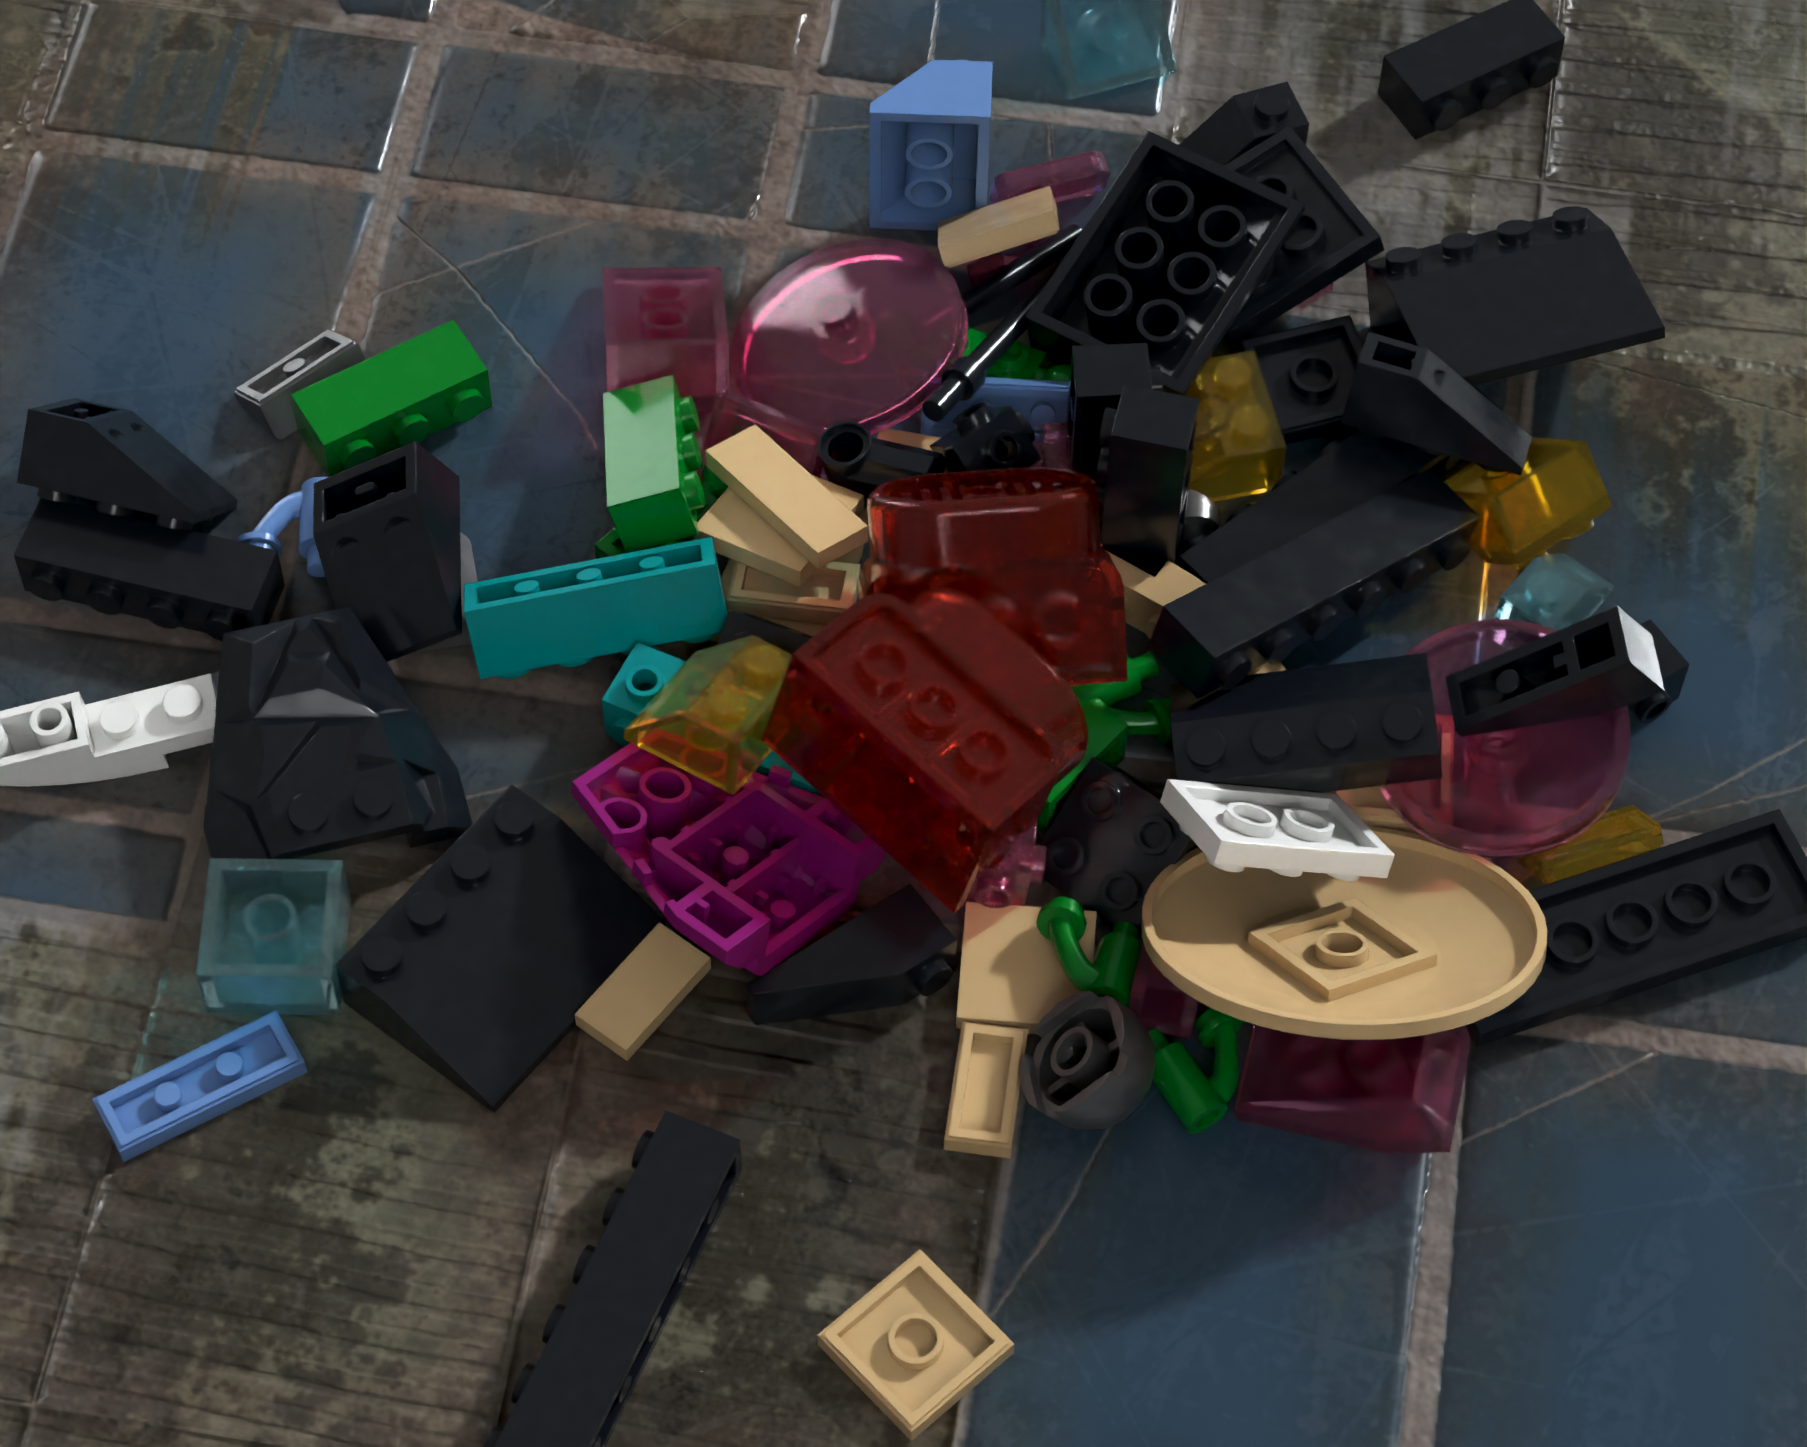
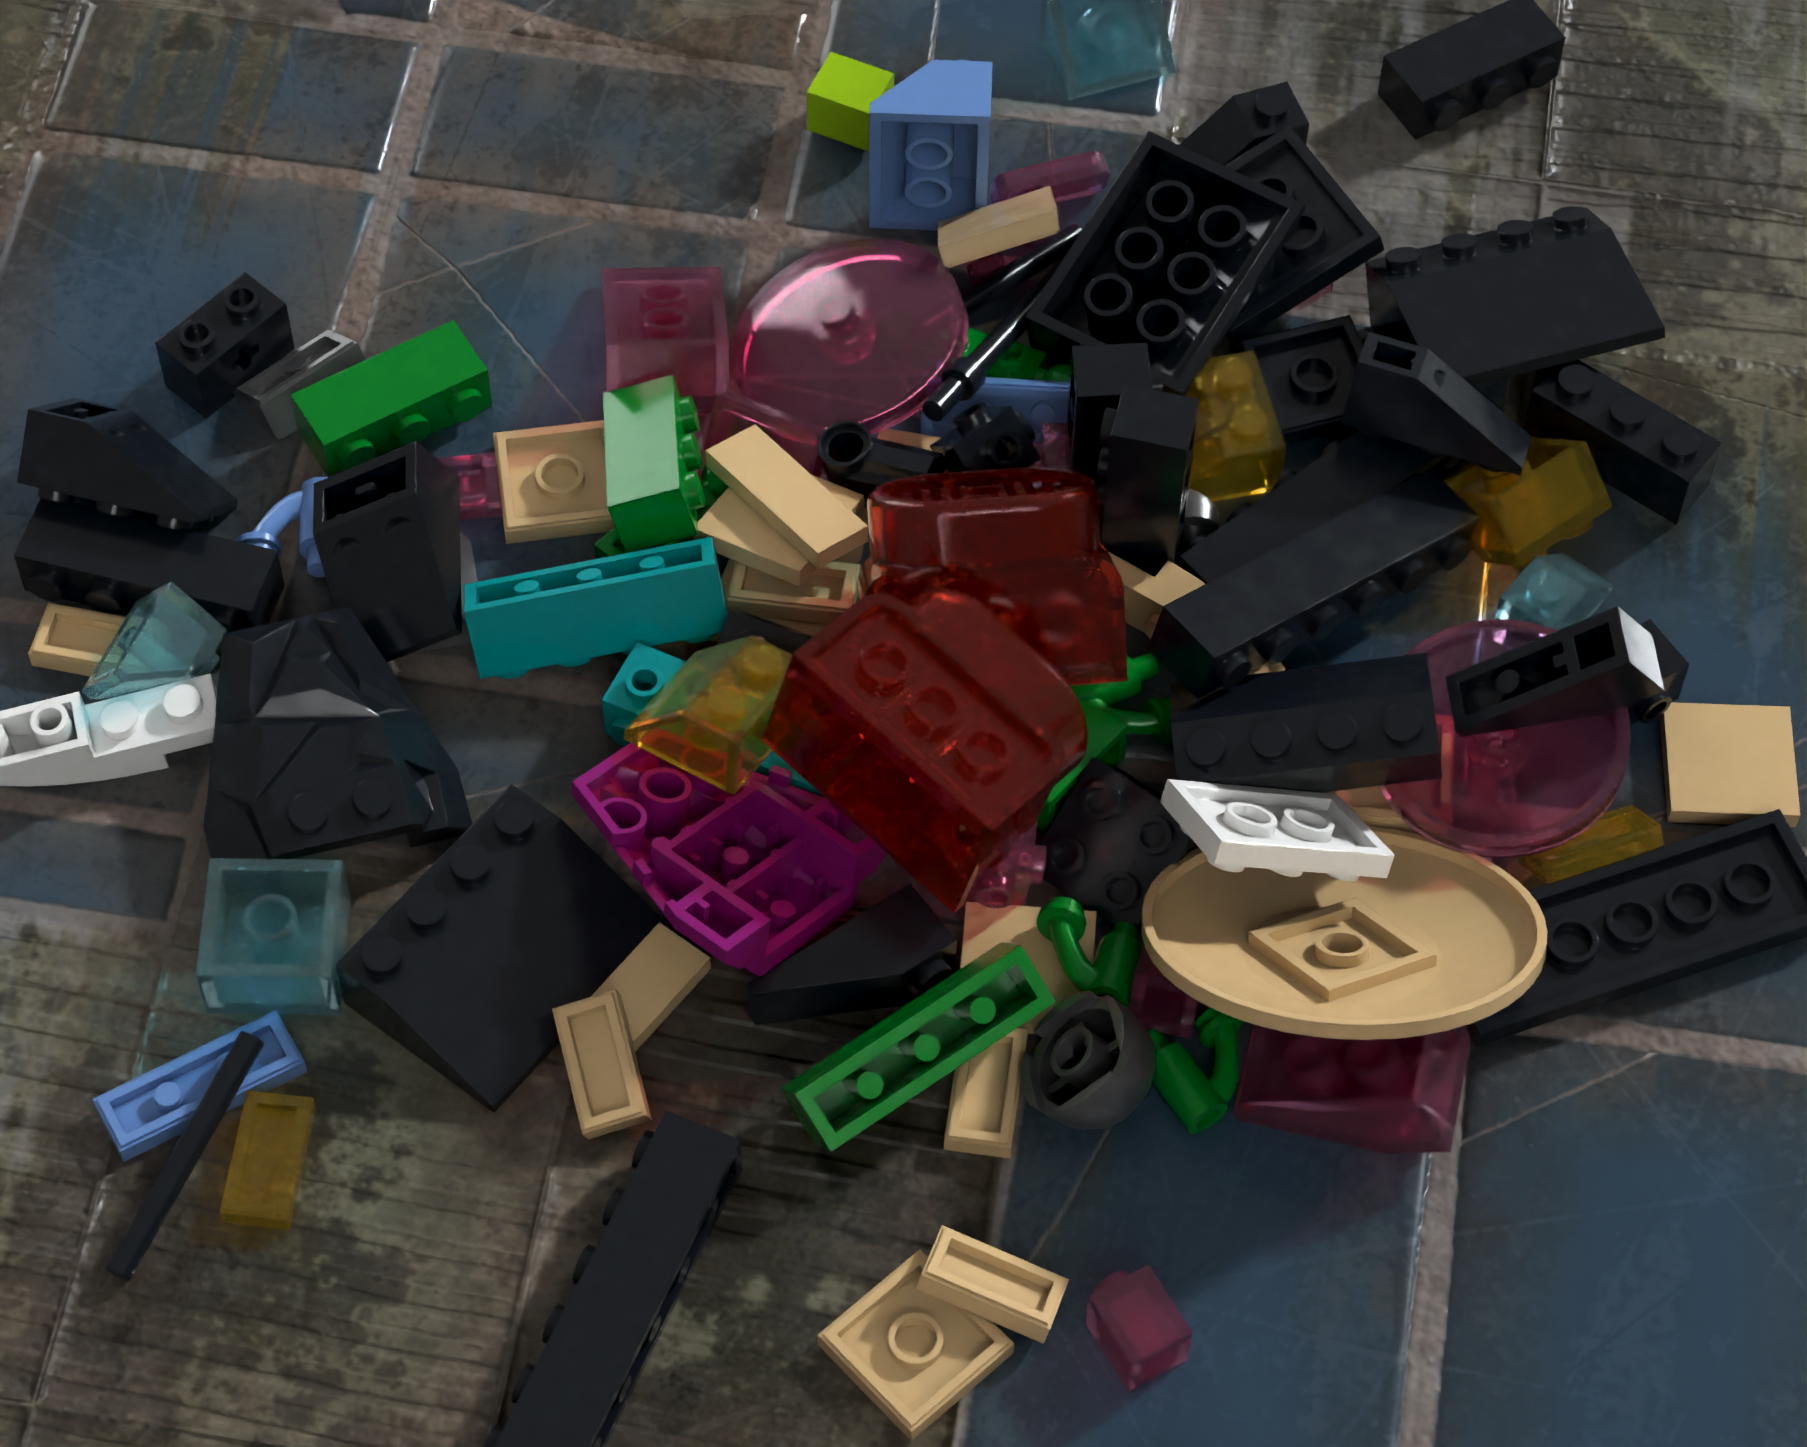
(73, 638): none -> tan tile
(157, 644): none -> clear light blue slope
(184, 1156): none -> black bar
(225, 344): none -> black brick
(268, 1160): none -> clear yellow tile
(477, 484): none -> clear pink plate
(552, 481): none -> tan tile
(601, 1064): none -> tan tile
(842, 98): none -> lime brick
(917, 1045): none -> green brick
(992, 1284): none -> tan tile
(1137, 1326): none -> clear pink brick
(1629, 437): none -> black brick
(1728, 763): none -> tan tile

